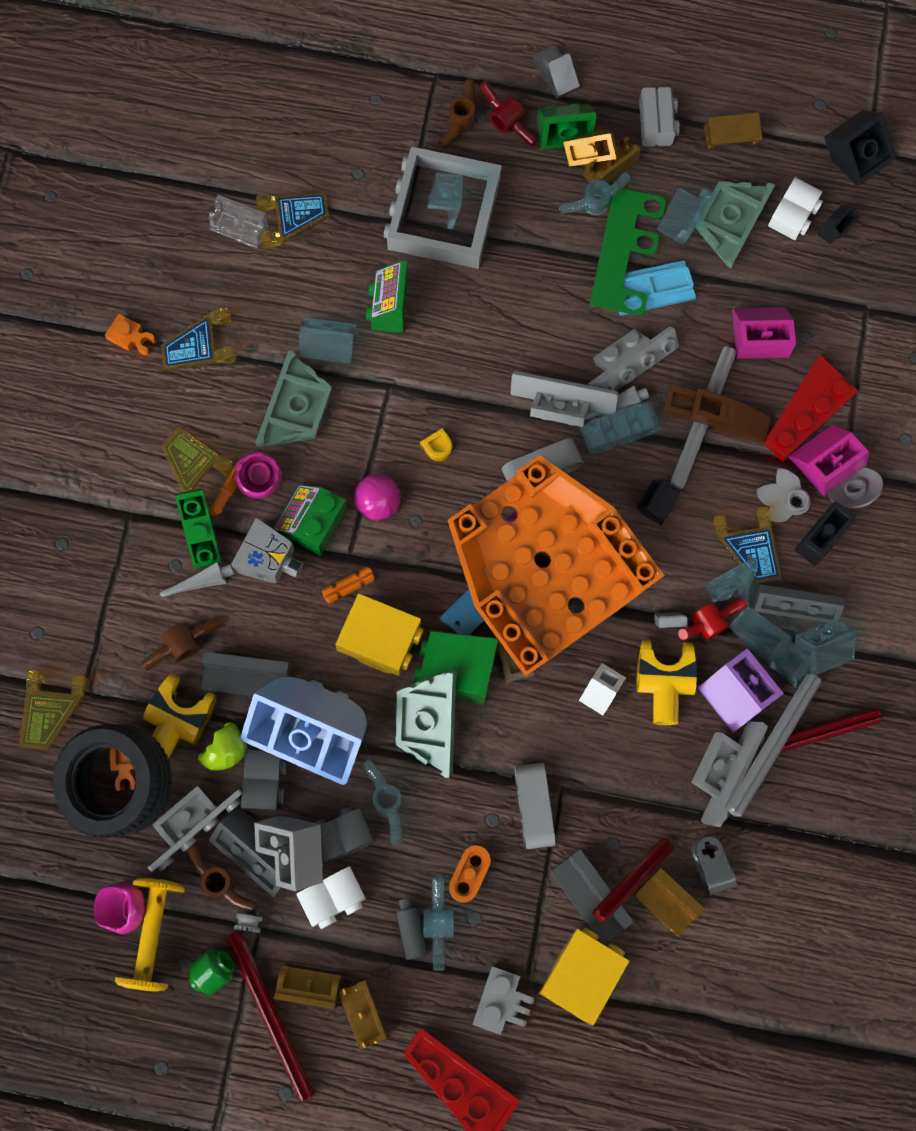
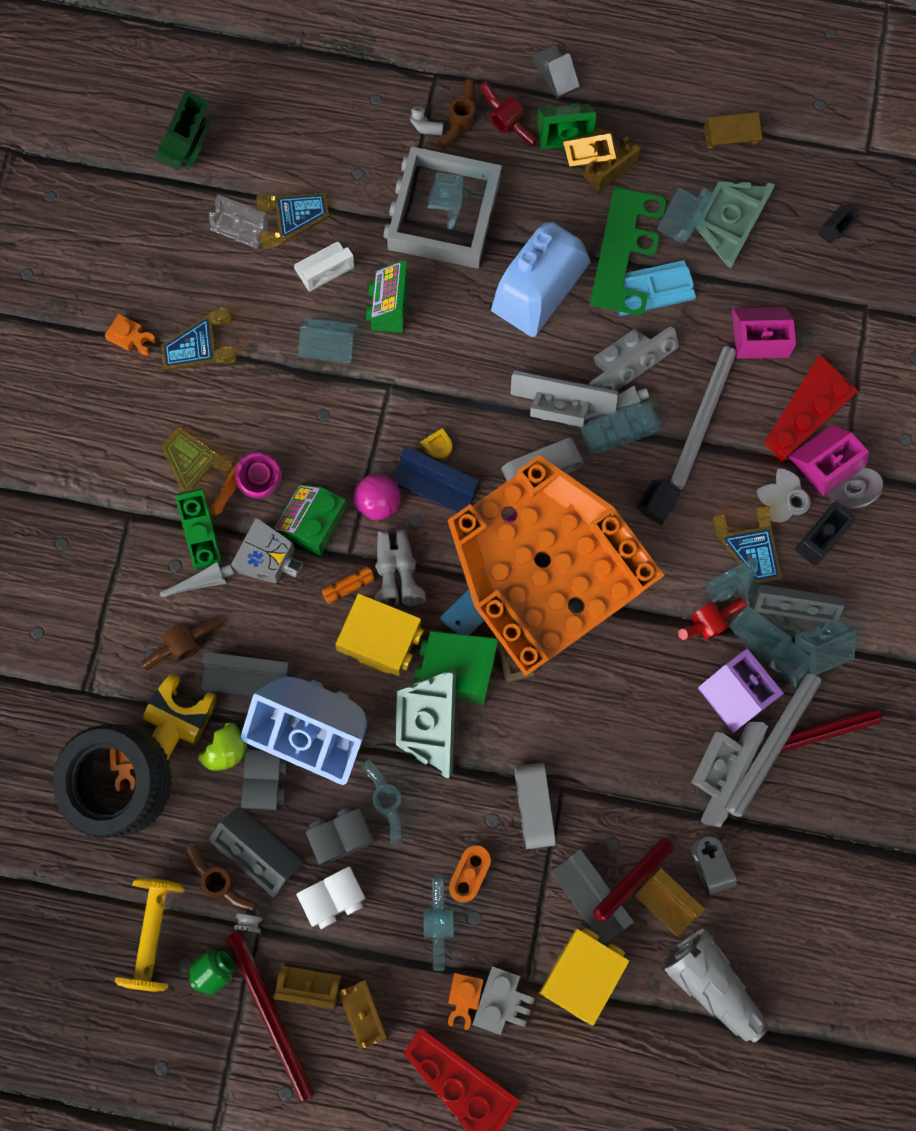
(47, 711): clear yellow flag -> none
(119, 907): dark pink hair -> none
(185, 132): none -> dark green brick
(187, 819): light grey bracket -> none
(295, 405): sand green wing -> none
(295, 849): light grey brick -> none
(324, 265): none -> white panel
(398, 560): none -> light grey piece
(411, 930): dark grey cylinder -> none
(423, 125): none -> light grey arm
(434, 481): none -> dark blue panel
(464, 994): none -> orange plate
(540, 278): none -> light blue hips
(596, 188): clear light blue piece -> none
(602, 689): white brick -> none
(657, 116): light grey brick -> none
(666, 681): yellow connector -> none
(670, 619): light grey tile -> none
(706, 974): none -> light grey cone
(717, 411): reddish brown slope -> none
(795, 208): white brick -> none
(861, 146): black slope -> none

